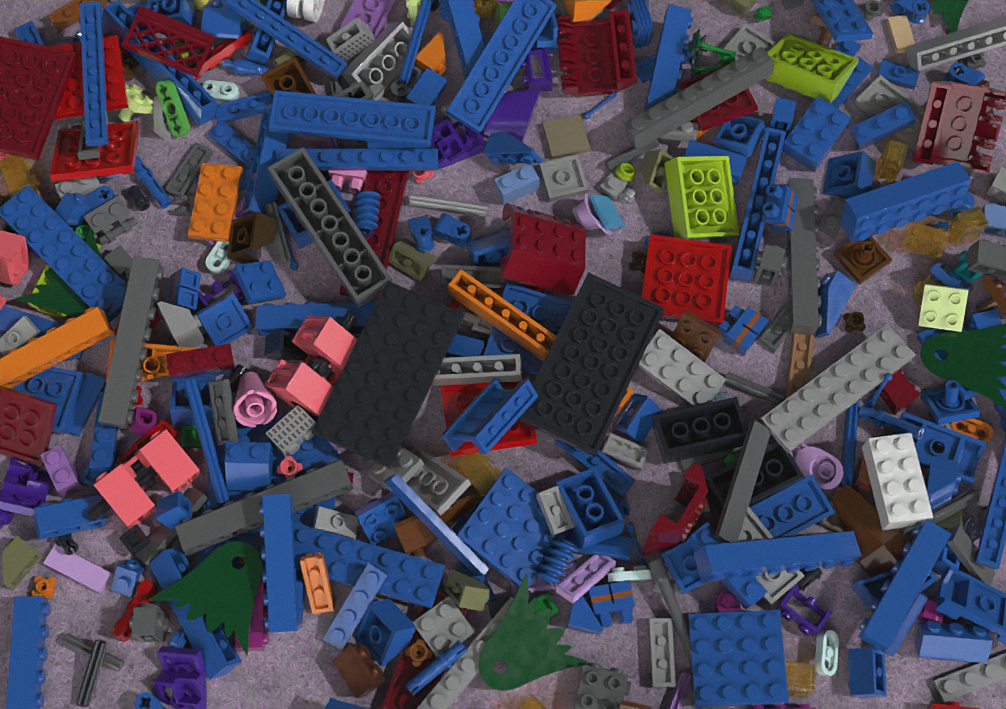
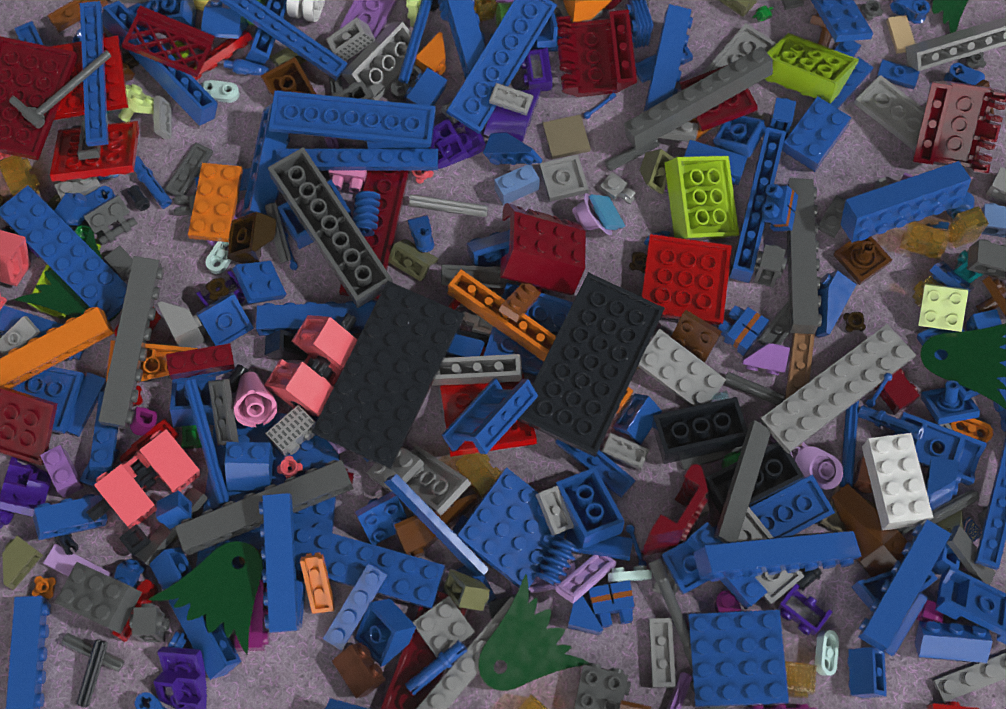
(36, 116): none -> dark grey bar
(98, 597): none -> dark grey brick
(166, 106): bright green beam -> none
(184, 289): blue hips -> none
(217, 283): none -> dark brown plate
(233, 143): blue plate -> none
(243, 107): blue tile -> none
(335, 522): light grey plate -> none
(412, 652): dark orange plate -> none
(452, 230): blue piece -> none
(511, 99): none -> light grey plate
(520, 301): none -> dark orange plate
(545, 602): green plate -> none
(623, 507): blue plate -> none
(625, 172): lime plate -> none
(725, 56): plant -> none
(768, 356): none -> medium lavender slope
(849, 175): blue slope -> none
(882, 125): blue brick -> none
(891, 161): clear yellow brick -> none

